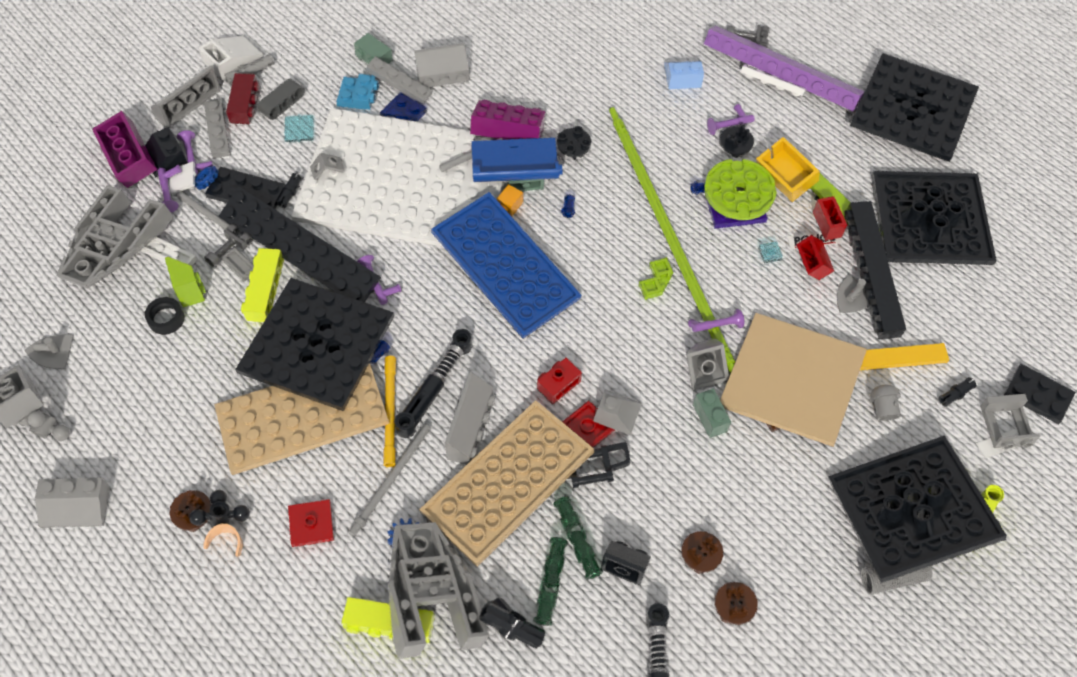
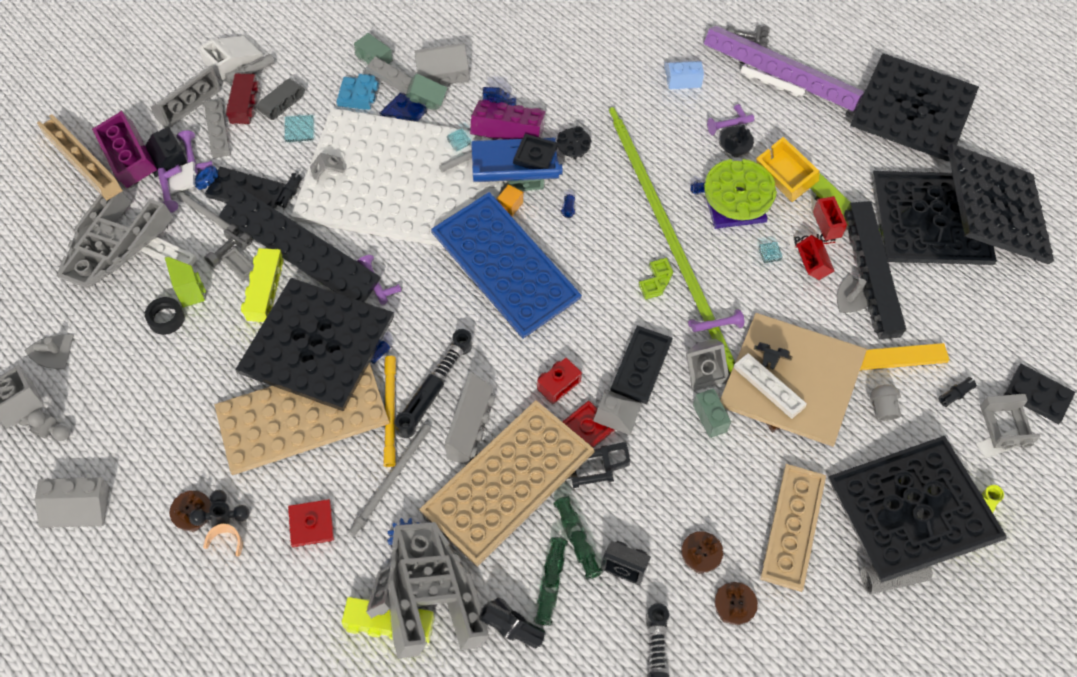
(80, 158): none -> tan tile
(379, 599): none -> light grey plate
(426, 92): none -> sand green brick
(459, 139): none -> clear light blue plate
(497, 95): none -> clear blue wing
(535, 152): none -> black tile
(641, 364): none -> black plate
(770, 386): none -> white plate
(772, 356): none -> black plate
(793, 528): none -> tan plate
(999, 204): none -> black plate

